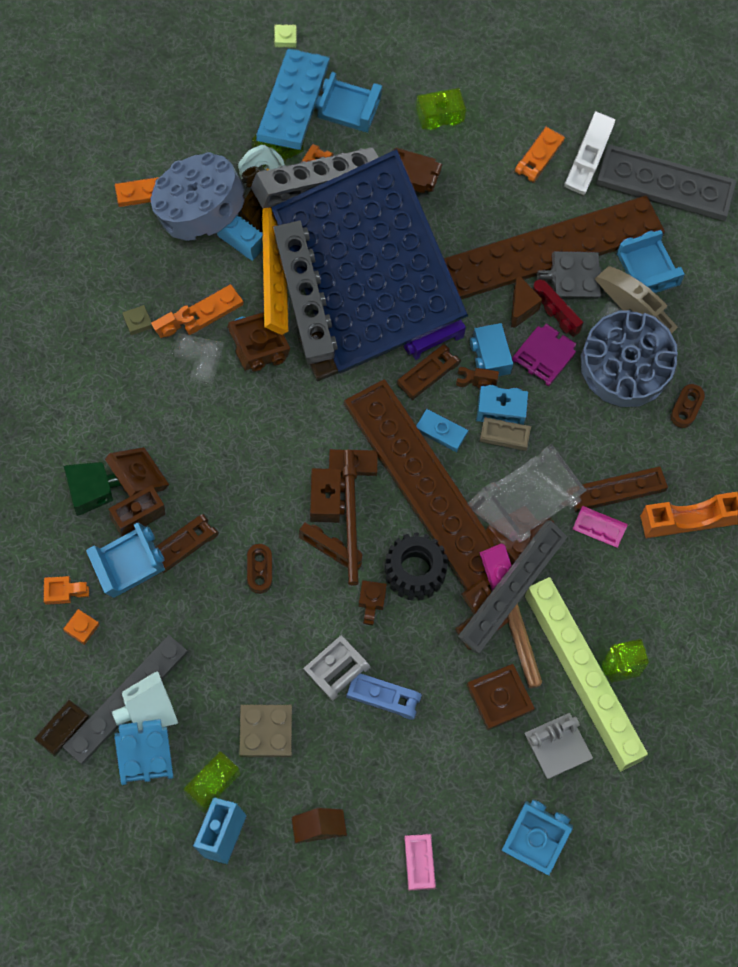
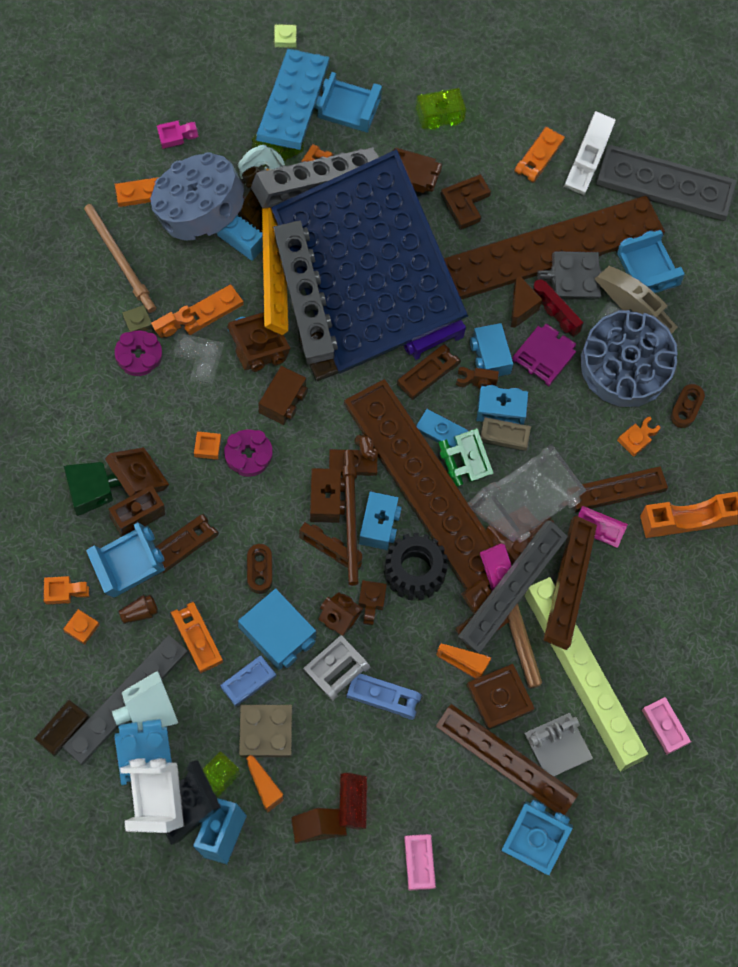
(138, 340): none -> magenta plate
(139, 289): none -> medium nougat bar
(139, 609): none -> reddish brown cone
(154, 796): none -> white panel
(173, 134): none -> dark pink plate
(197, 638): none -> orange plate
(197, 802): none -> black wing
(207, 445): none -> orange plate
(248, 681): none -> medium blue plate
(255, 441): none -> magenta plate
(268, 791): none -> orange slope
(277, 630): none -> dark azure brick
(282, 395): none -> reddish brown brick
(340, 613): none -> reddish brown brick
(353, 801): none -> clear red plate
(366, 447): none -> reddish brown arm
(379, 507): none -> dark azure brick
(461, 200): none -> reddish brown plate
(467, 661): none -> orange slope
(472, 455): none -> plate
(507, 760): none -> reddish brown plate
(570, 583): none -> reddish brown plate
(625, 660): clear neon green brick -> none
(637, 438): none -> orange plate
(666, 725): none -> bright pink plate

